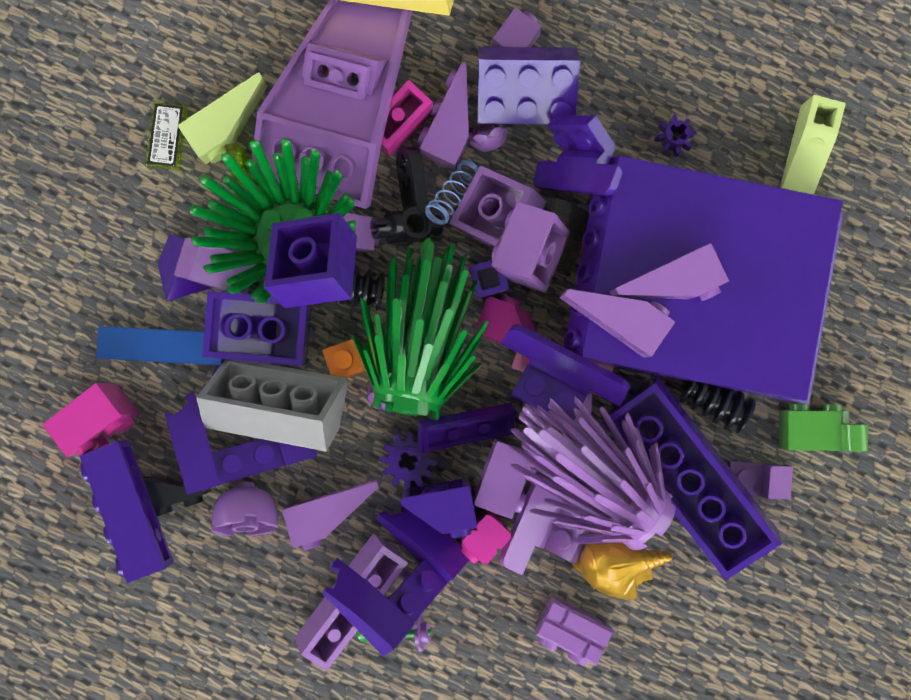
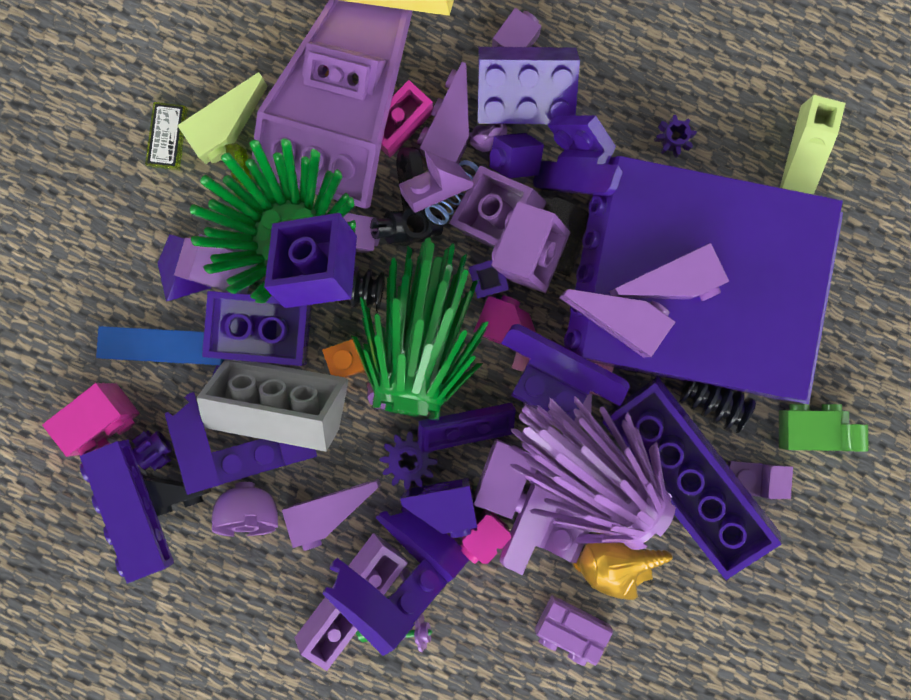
(151, 450): none -> dark purple gear
(441, 182): none -> medium lavender slope
(516, 155): none -> dark purple brick

